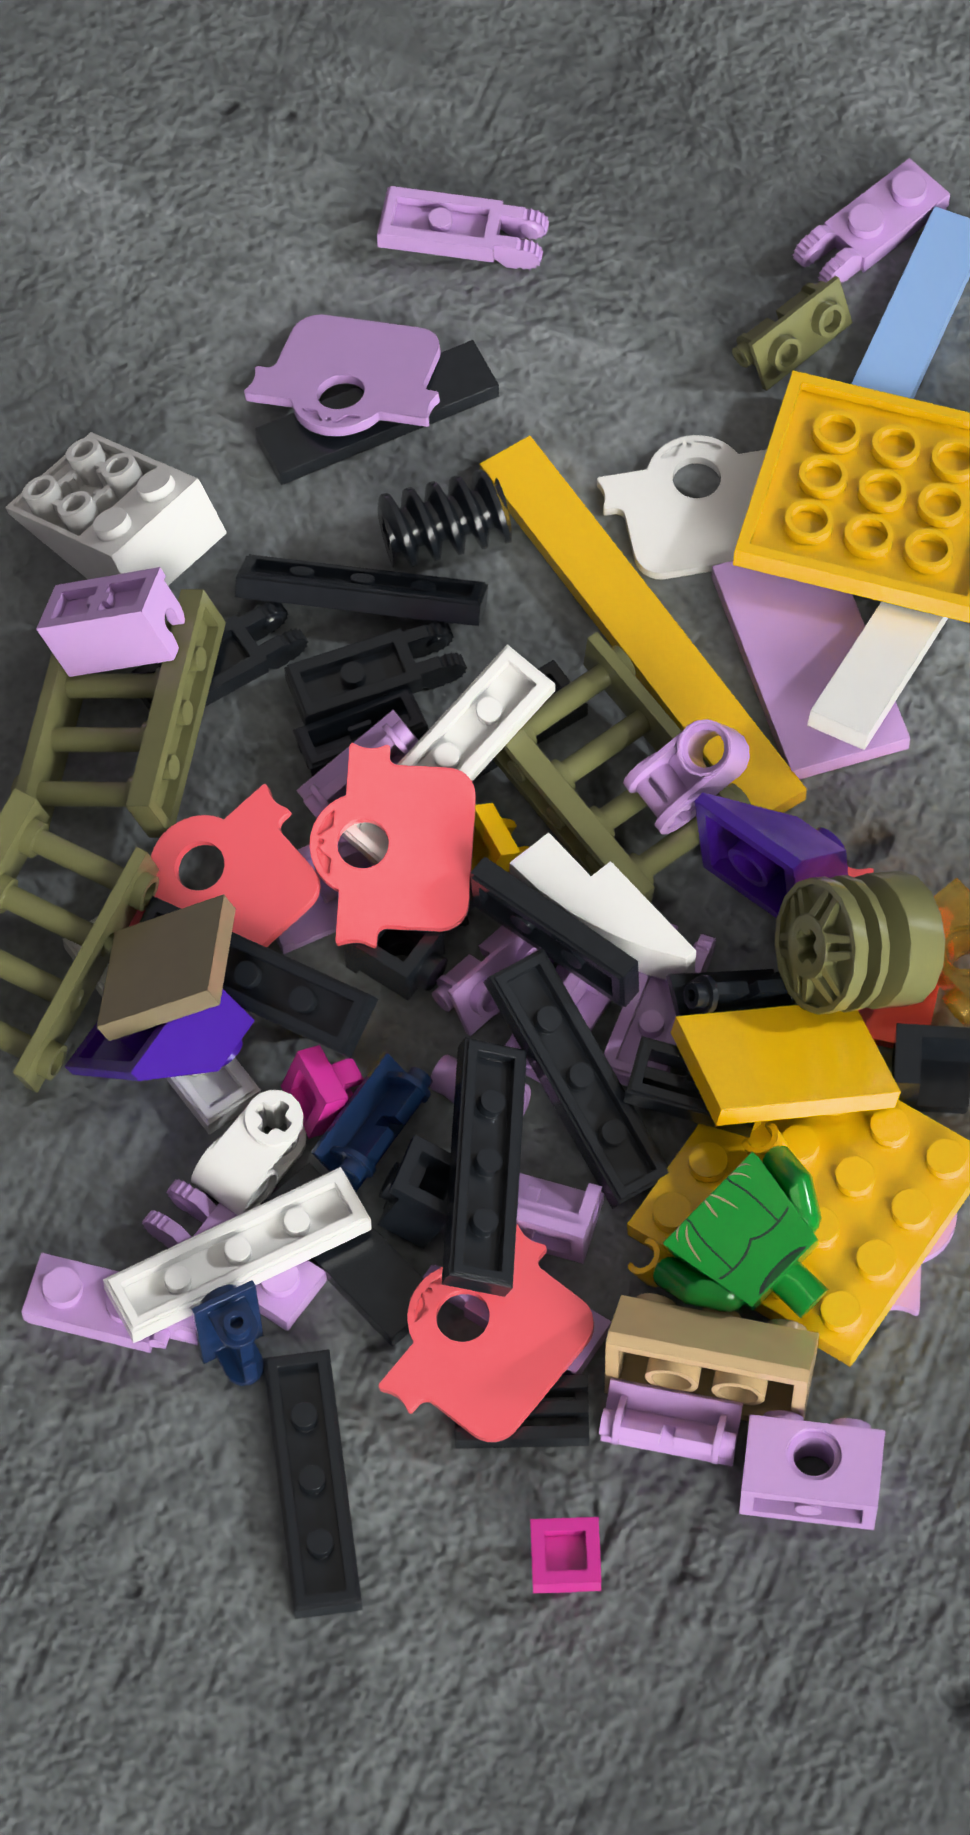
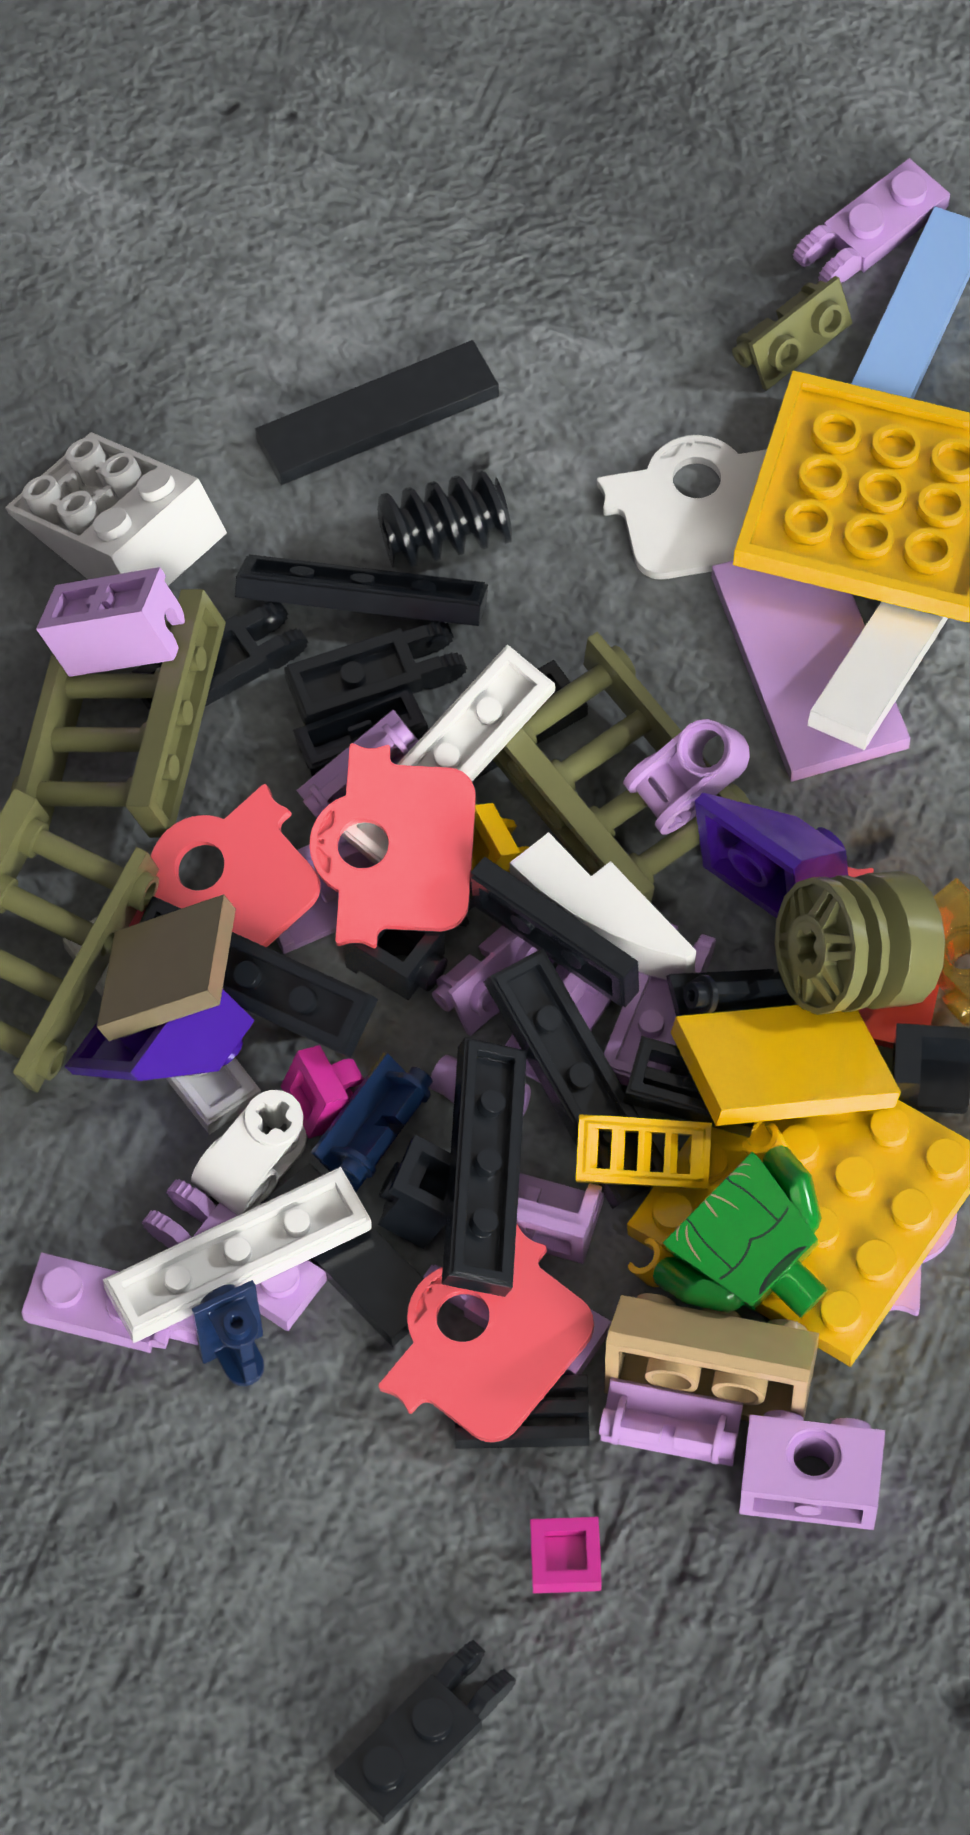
(312, 1484): black tile -> none
(381, 358): lavender piece -> none
(421, 1735): none -> black hinge
(461, 227): lavender hinge -> none
(588, 1152): none -> yellow slope
(634, 617): yellow tile -> none

